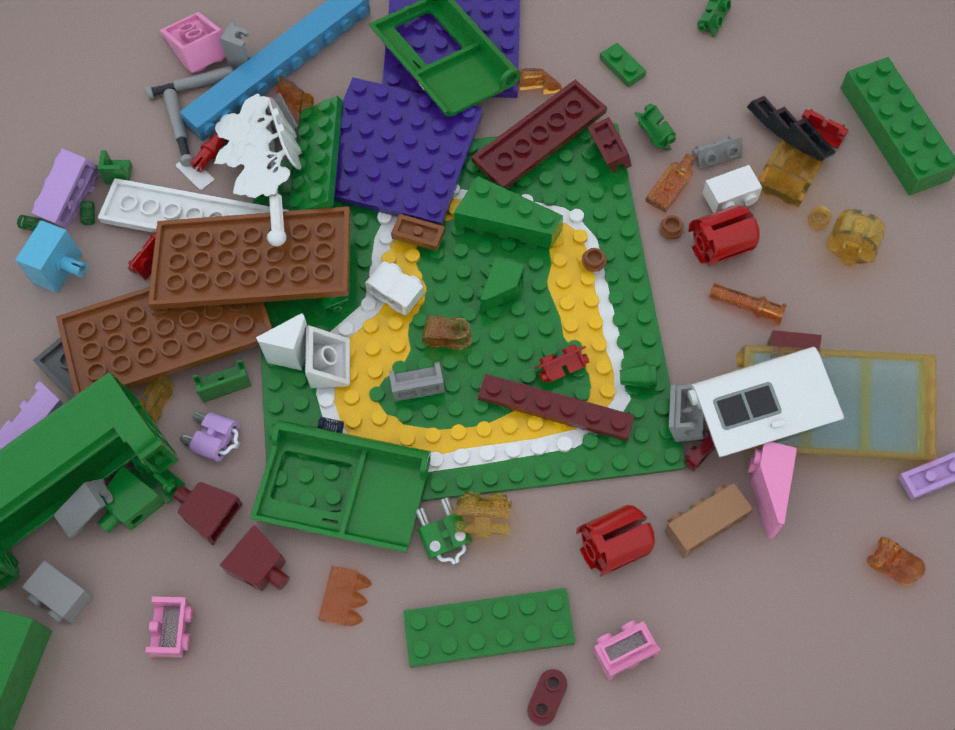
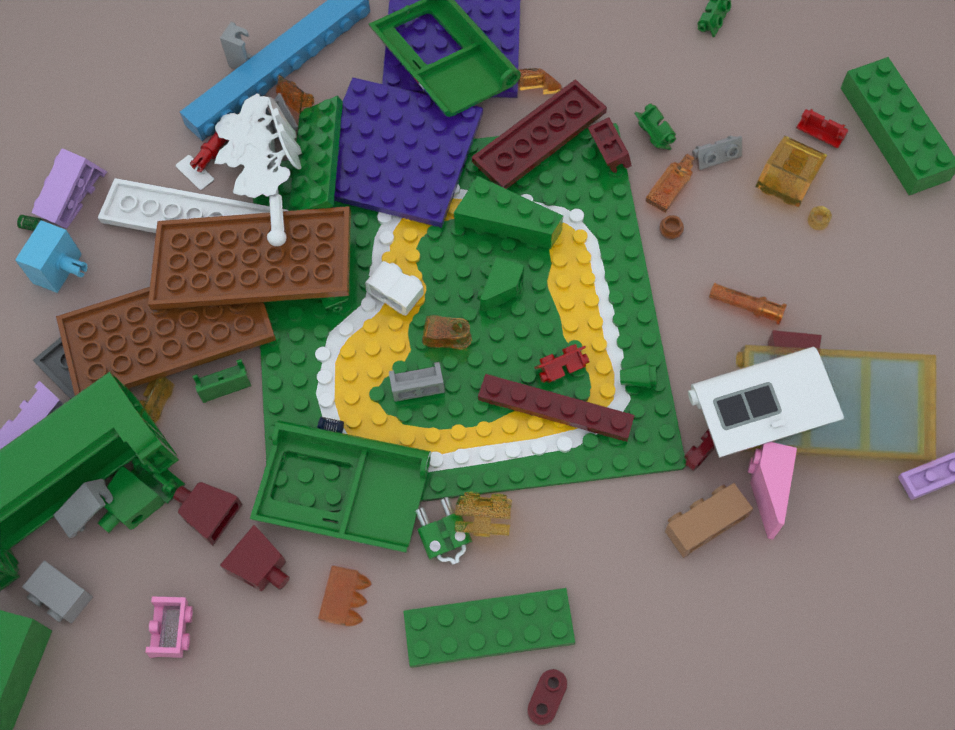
(87, 216): green piece -> none
(113, 169): green panel -> none
(143, 260): red hinge -> none
(173, 109): light grey piece -> none
(191, 82): light grey piece -> none
(195, 42): bright pink slope -> none
(214, 436): lavender piece -> none
(285, 343): white slope -> none
(327, 359): white slope -> none
(418, 232): dark orange plate -> none
(594, 260): dark orange plate -> none
(616, 539): red cylinder -> none
(622, 64): green plate -> none
(625, 648): bright pink window -> none
(685, 420): light grey hinge -> none
(724, 234): red cylinder -> none
(732, 189): white brick -> none
(796, 133): black slope -> none
(856, 237): clear yellow brick -> none
(894, 562): clear orange piece -> none

